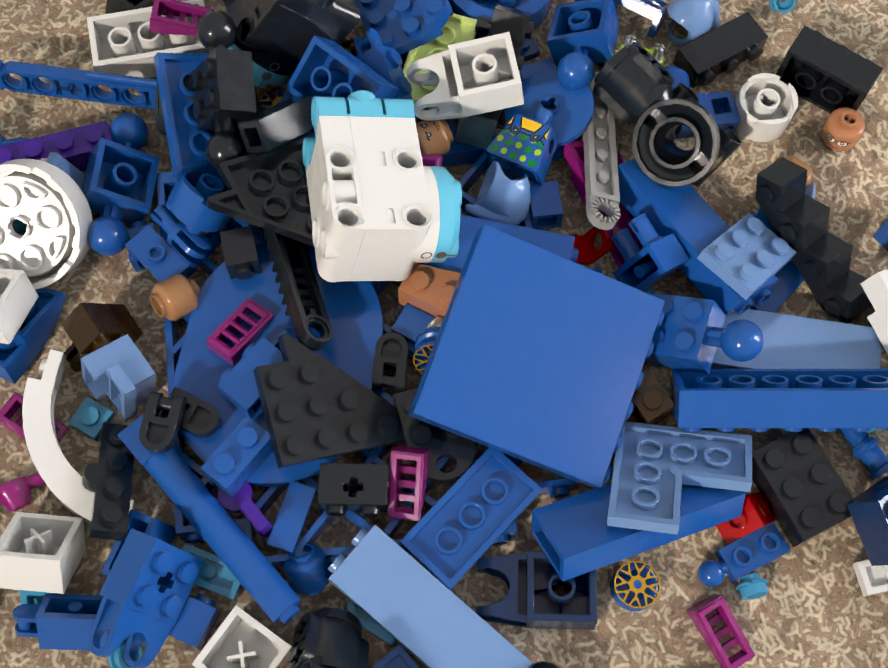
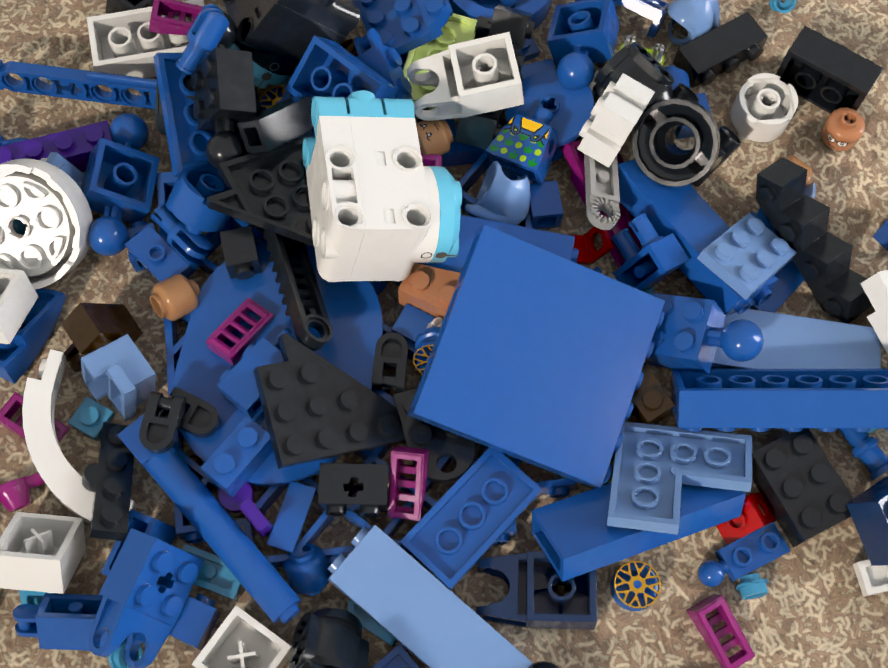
(202, 37): none -> blue arm
(613, 119): none -> white brick
(724, 109): blue brick -> none

